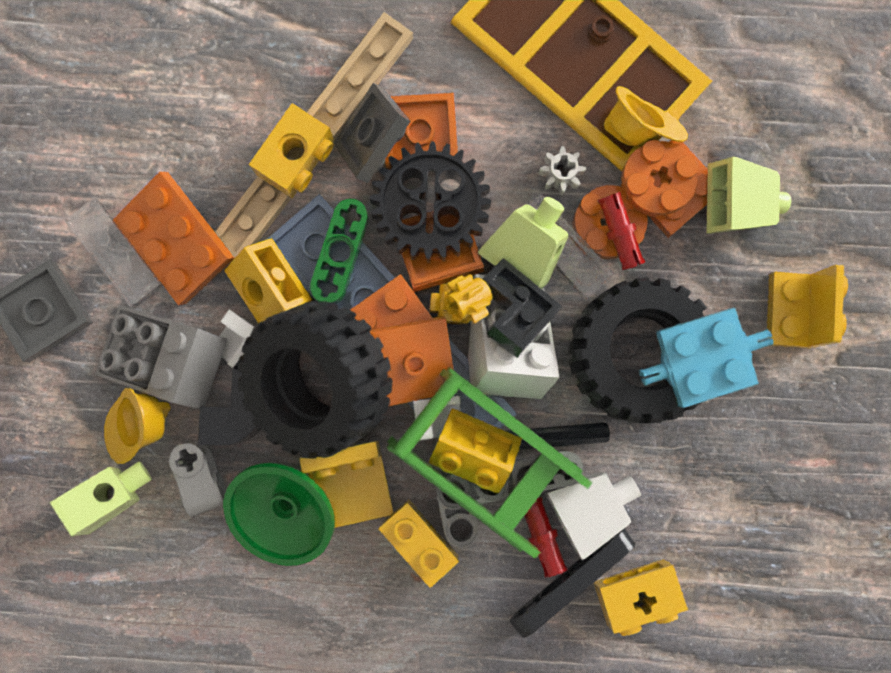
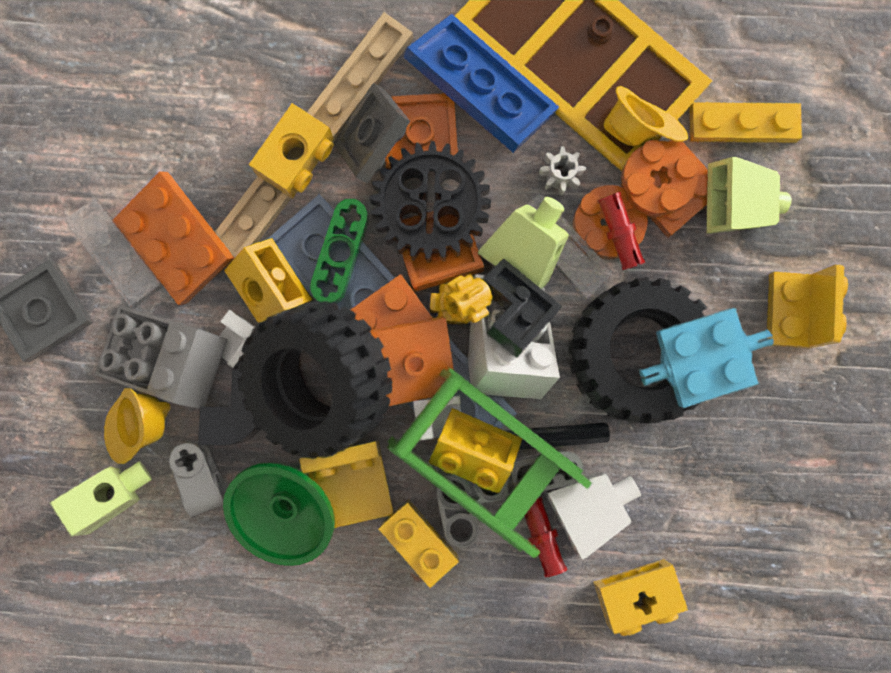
(481, 82): none -> blue plate
(570, 584): black beam -> none
(745, 122): none -> yellow plate

